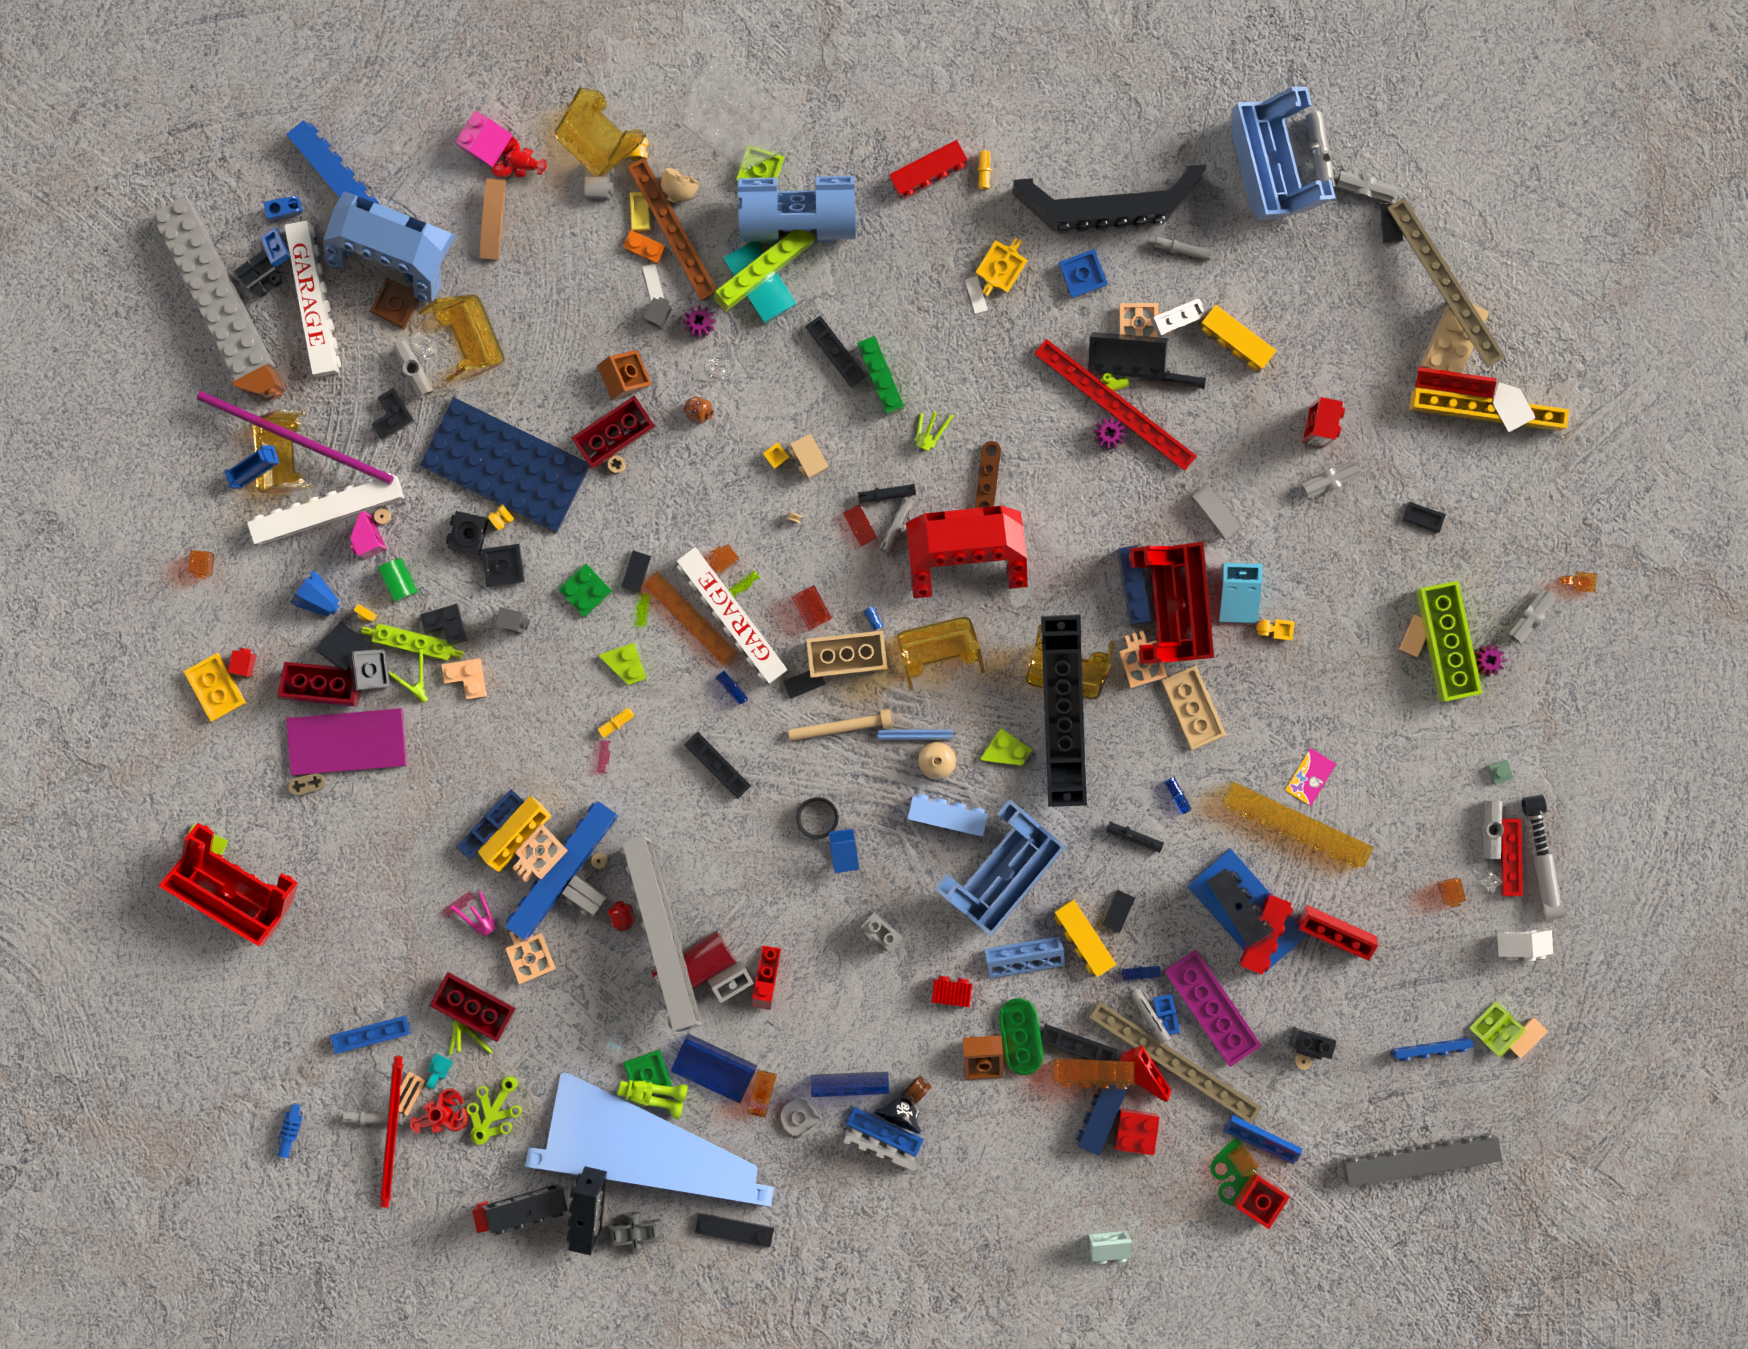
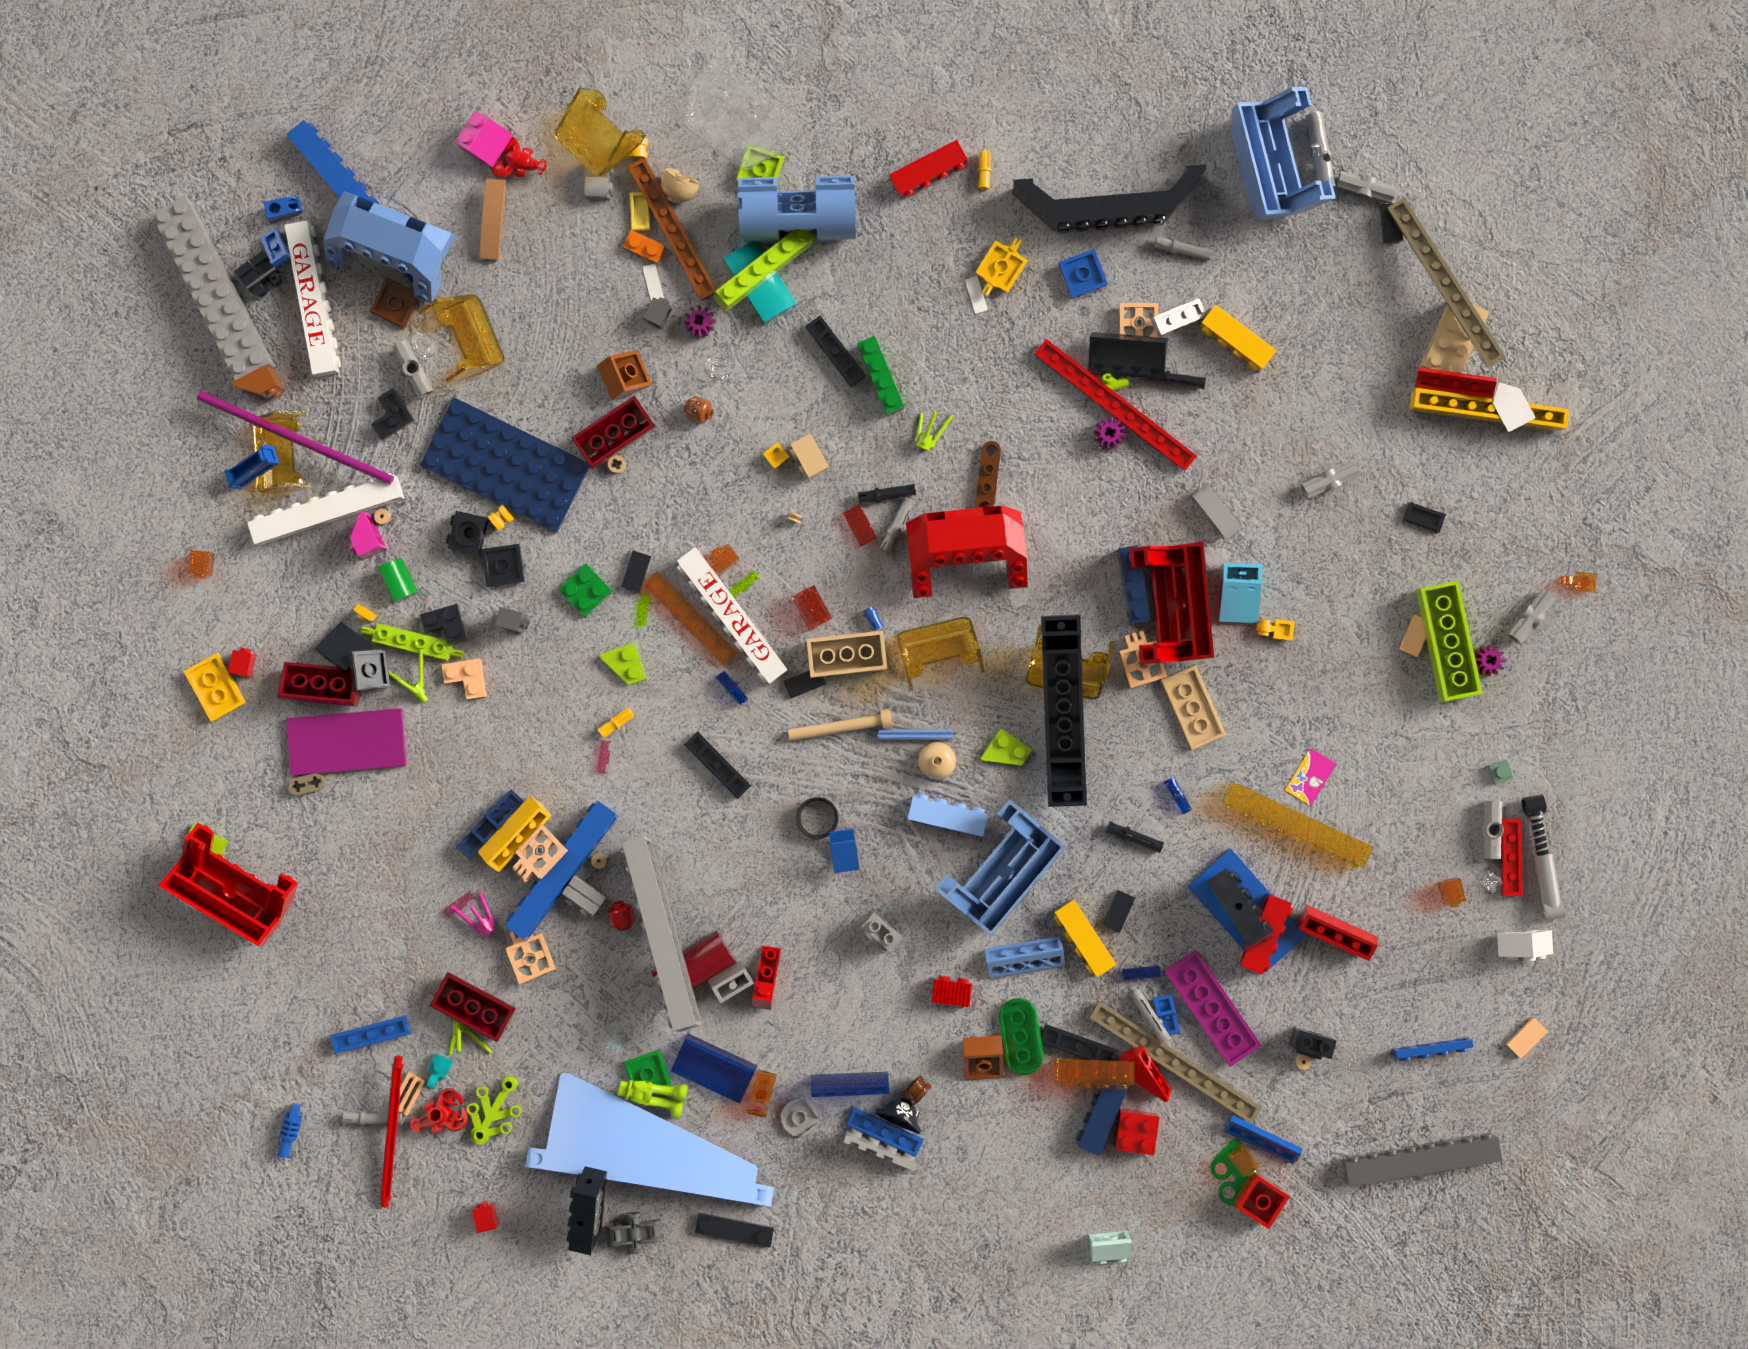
(316, 596): blue cone -> none
(511, 1213): black brick -> none
(1323, 422): red brick -> none
(1497, 1029): lime slope -> none

